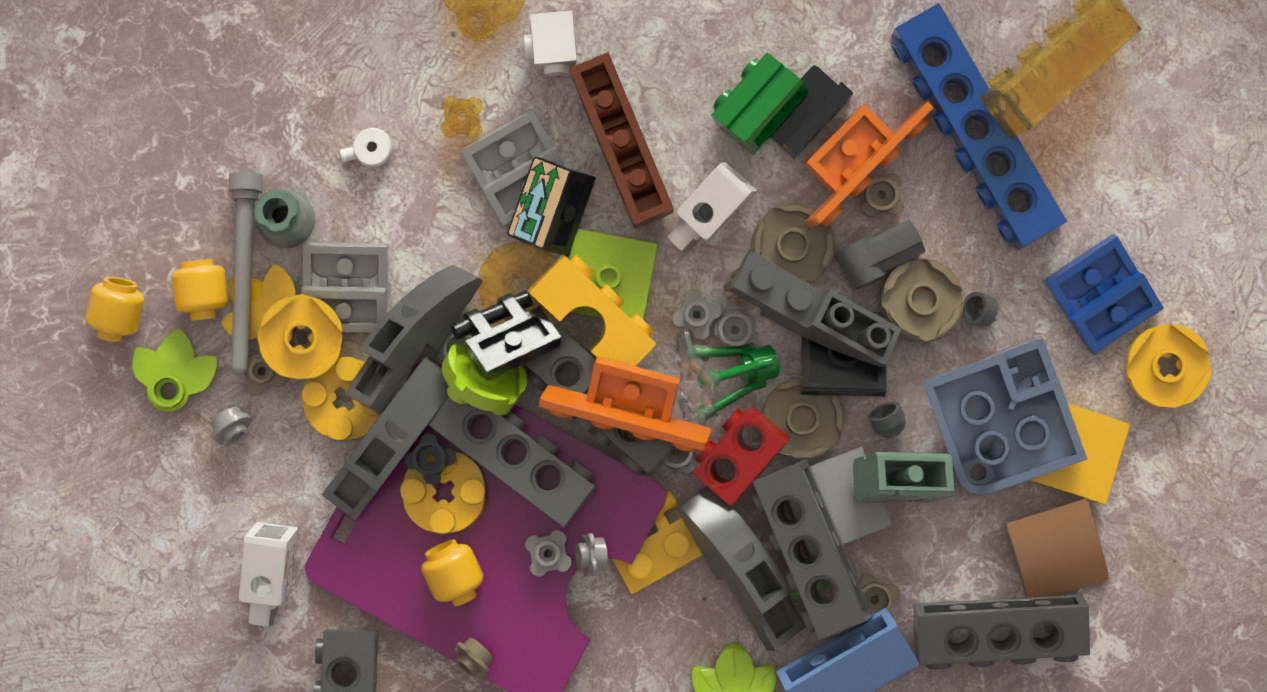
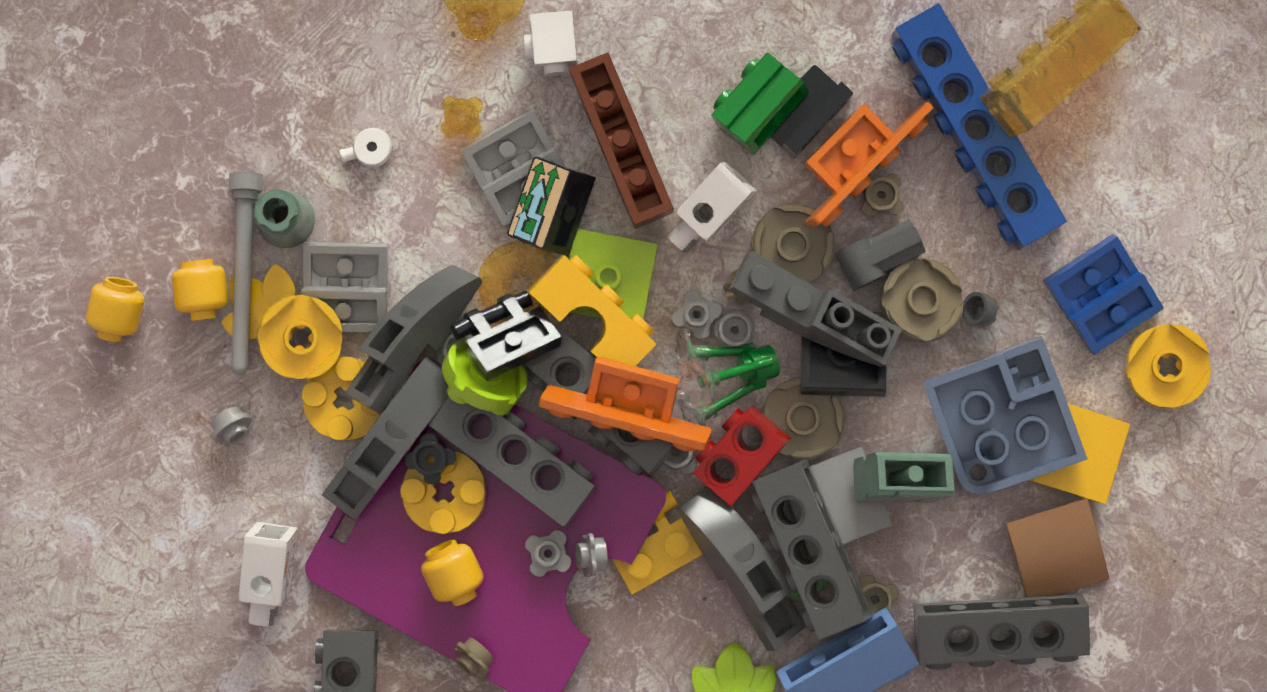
(175, 365): lime plate -> none
(258, 382): dark tan plate -> none
(888, 419): dark grey hinge -> none

